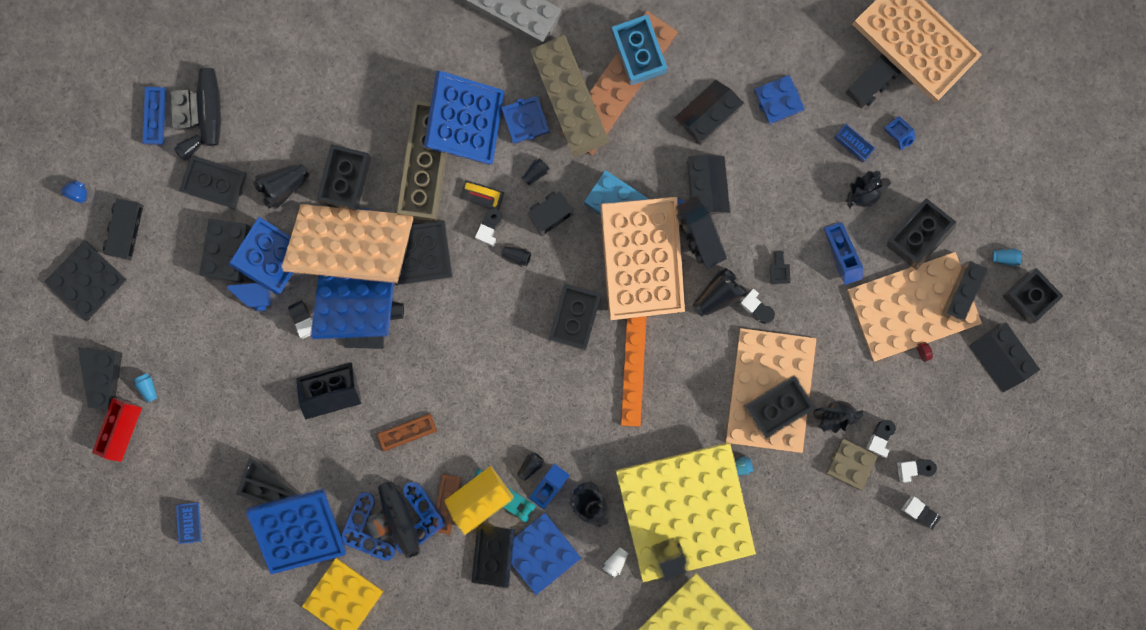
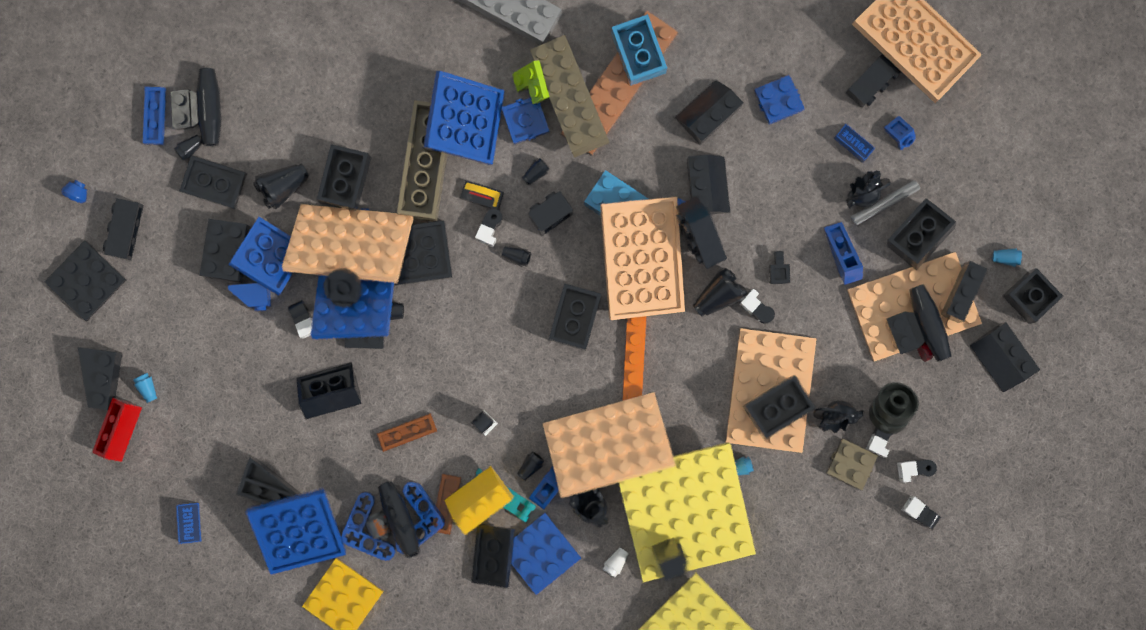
(343, 287): none -> black tile
(484, 422): none -> black leg
(532, 77): none -> lime plate
(608, 445): none -> light nougat plate
(885, 202): none -> light grey axle
(893, 408): none -> pearl dark grey wheel
(920, 326): none -> black plate

